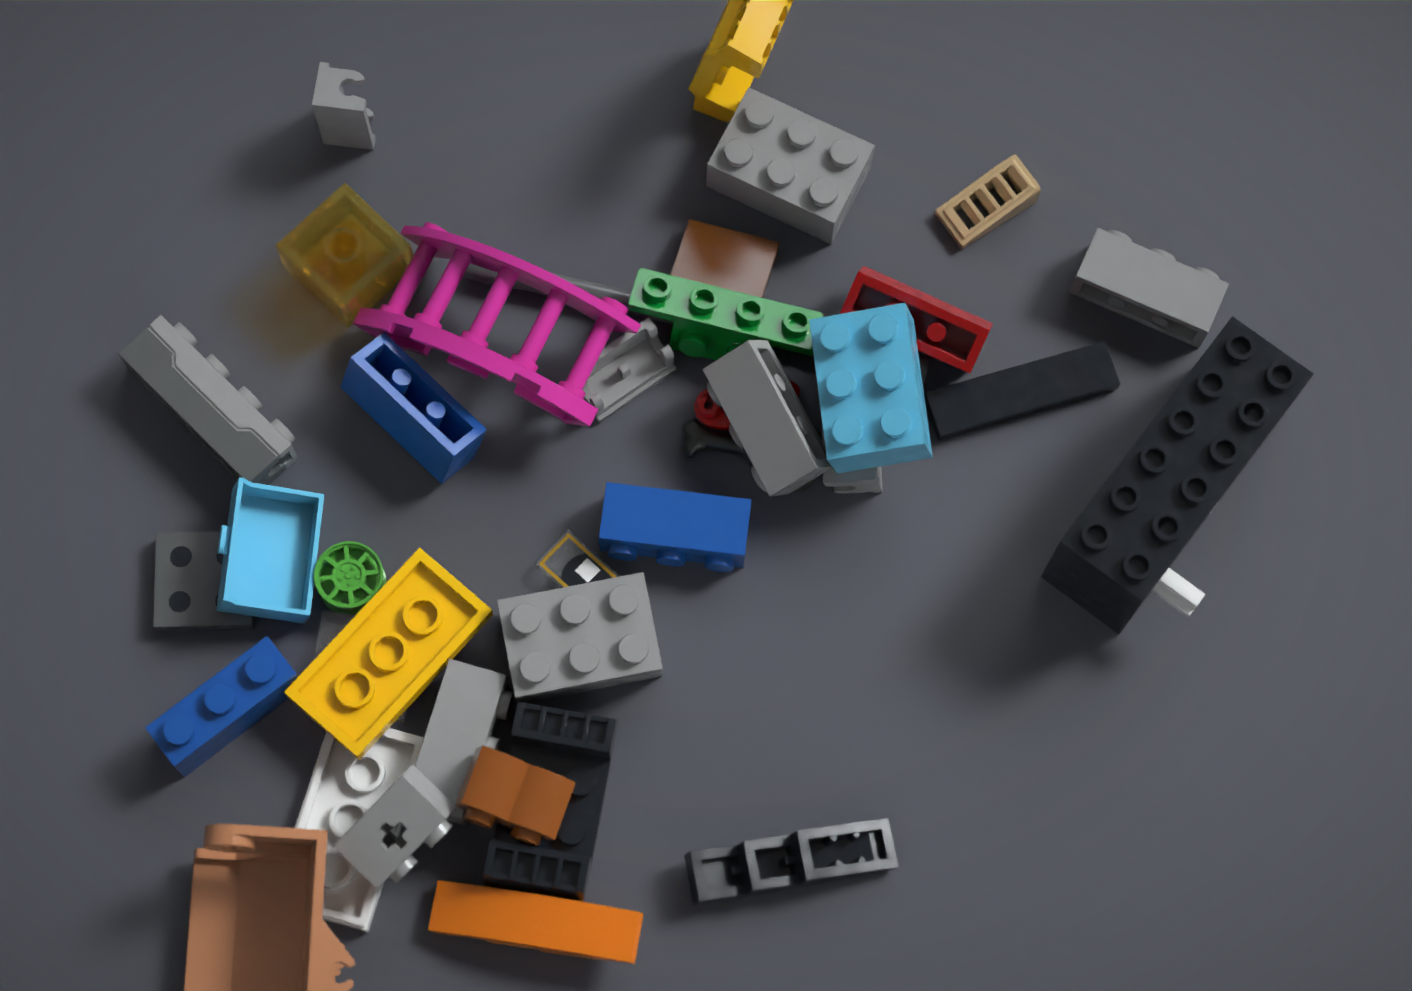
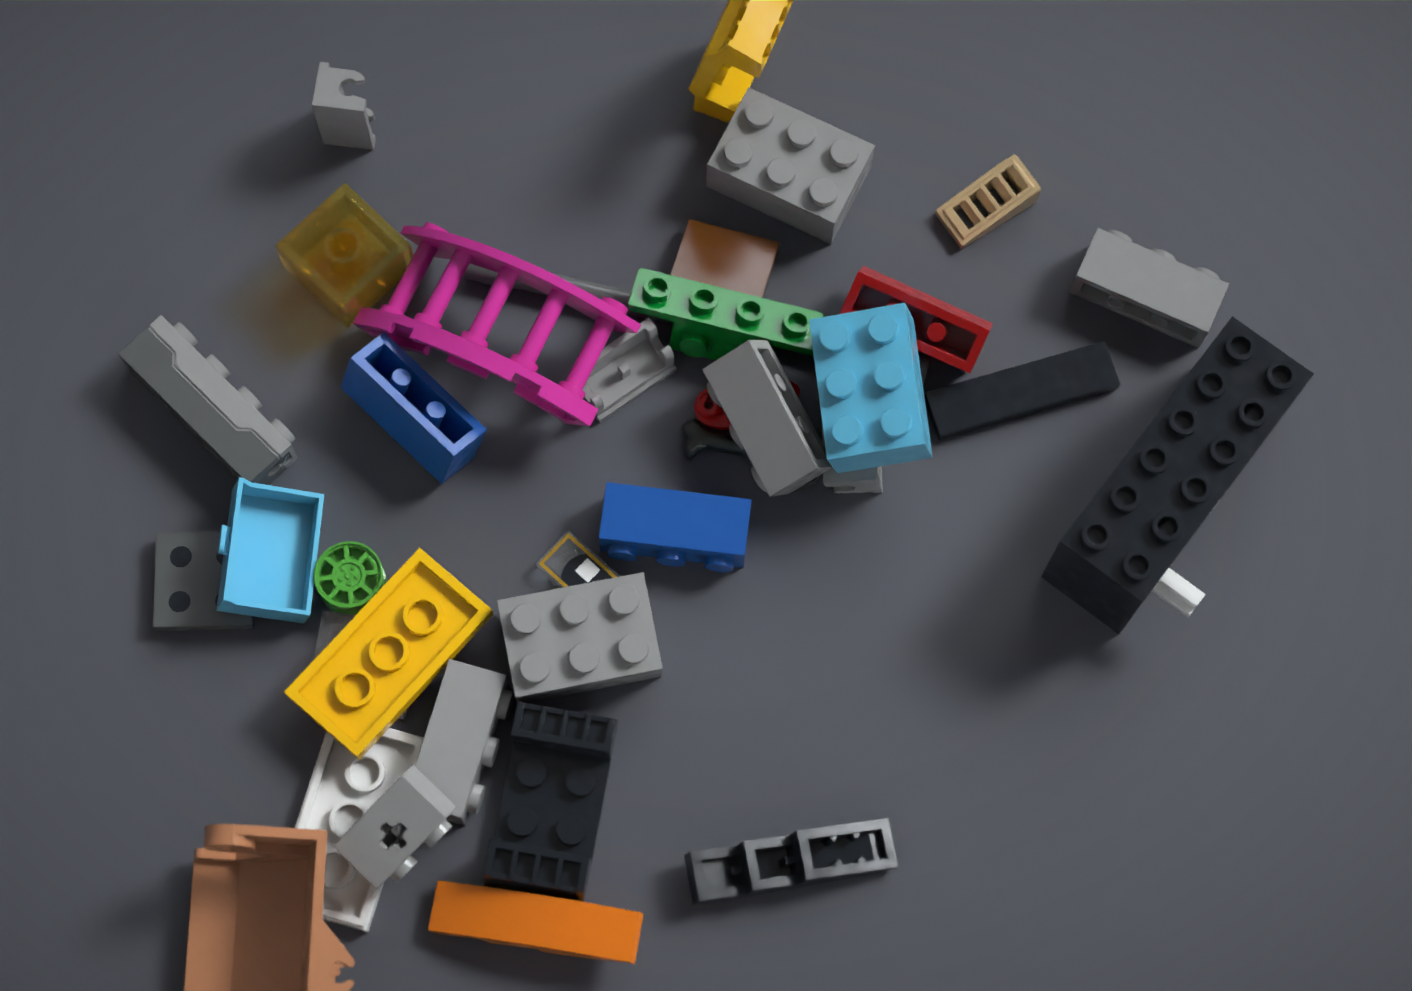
(223, 707): blue brick -> none
(514, 795): dark orange brick -> none

